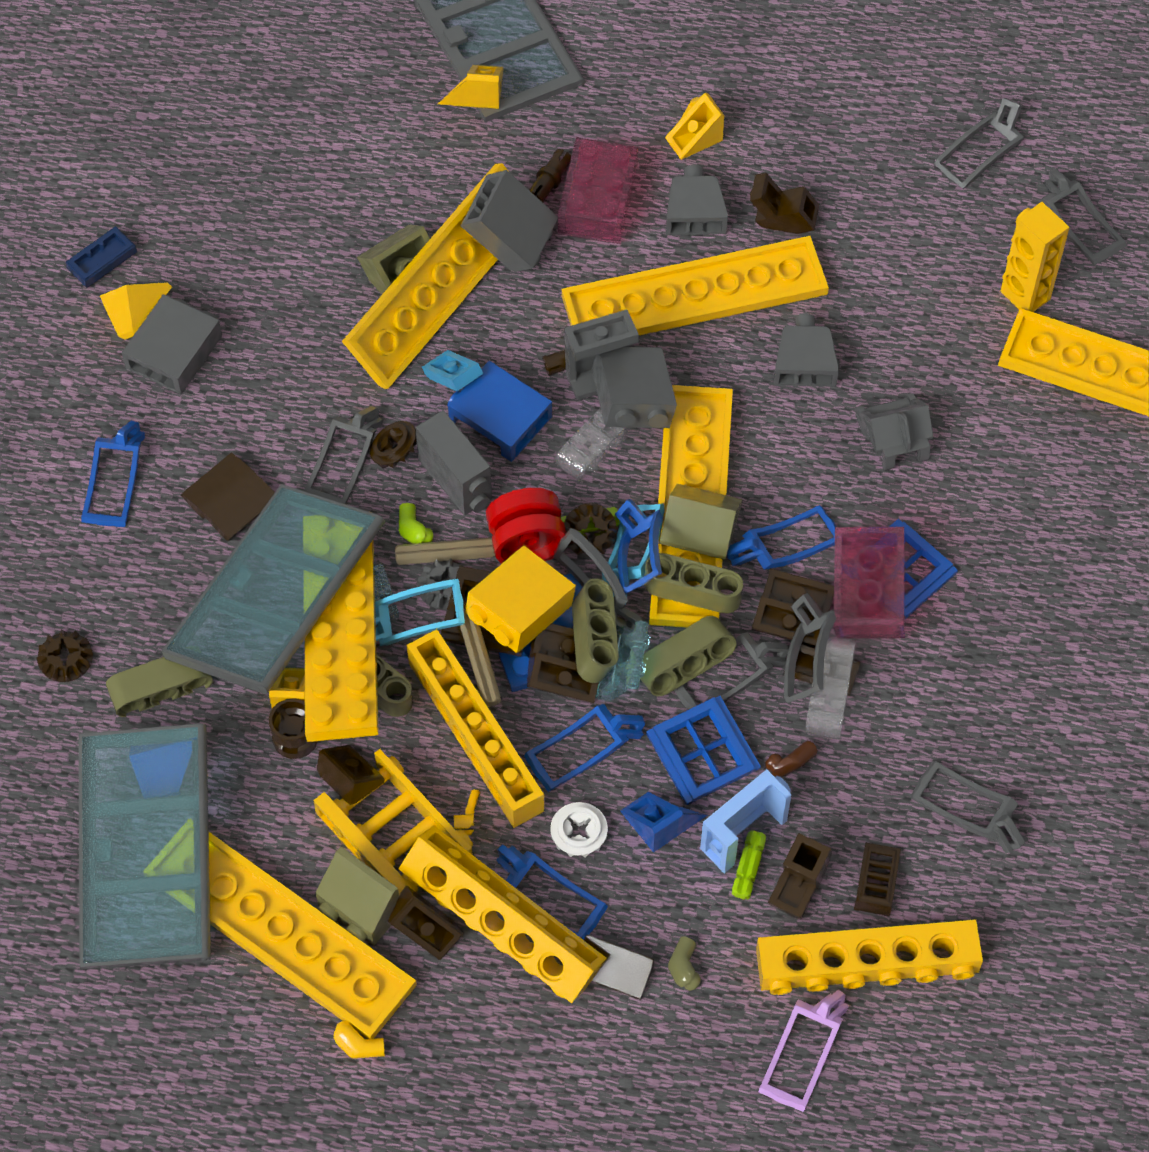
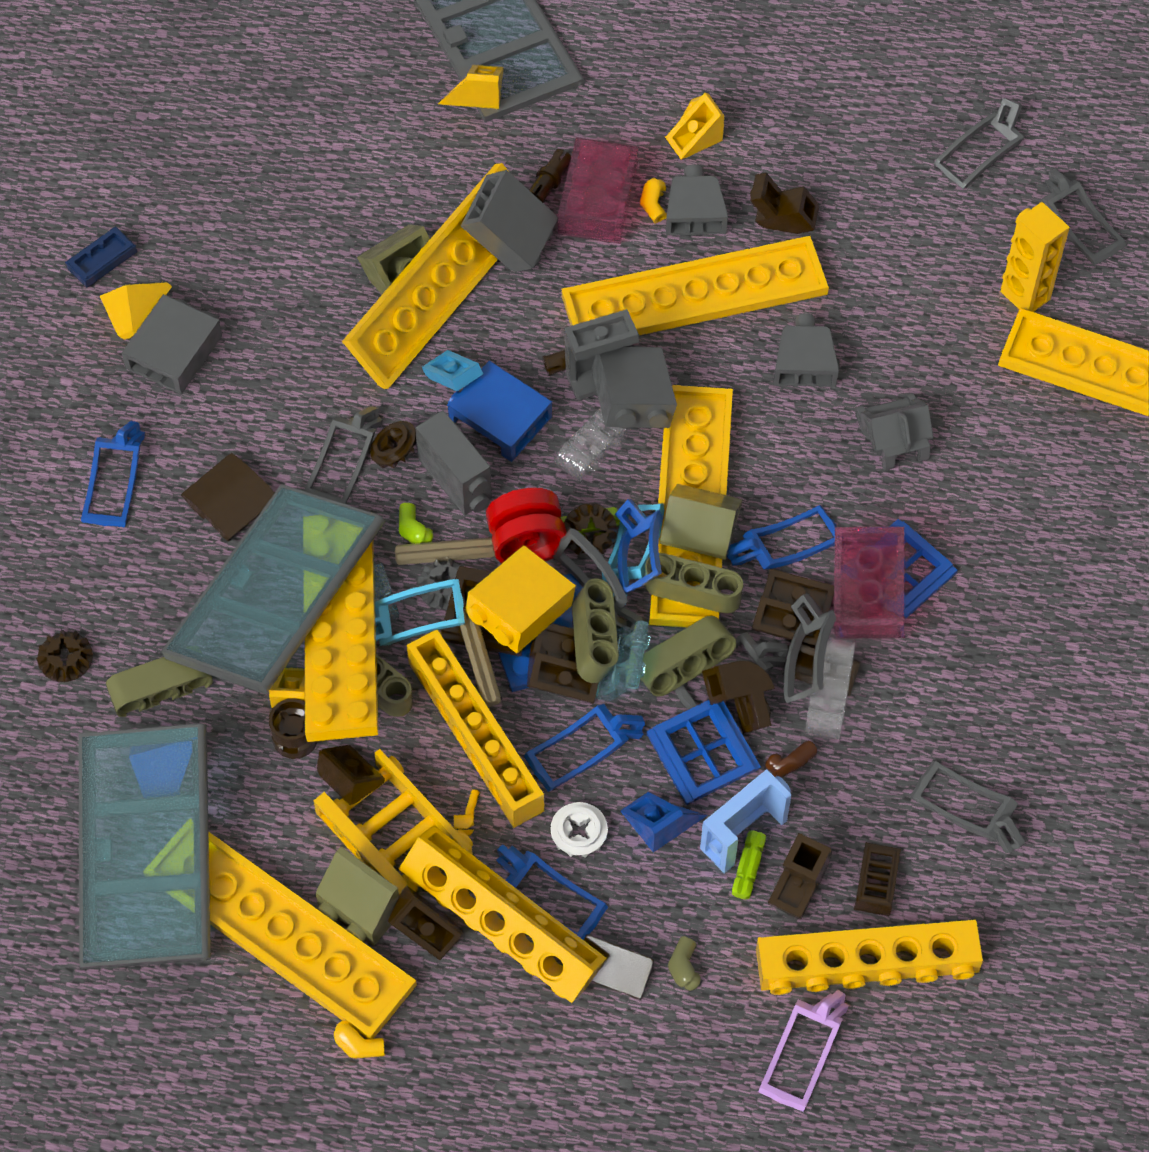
(649, 199): none -> yellow arm
(745, 685): none -> dark brown brick

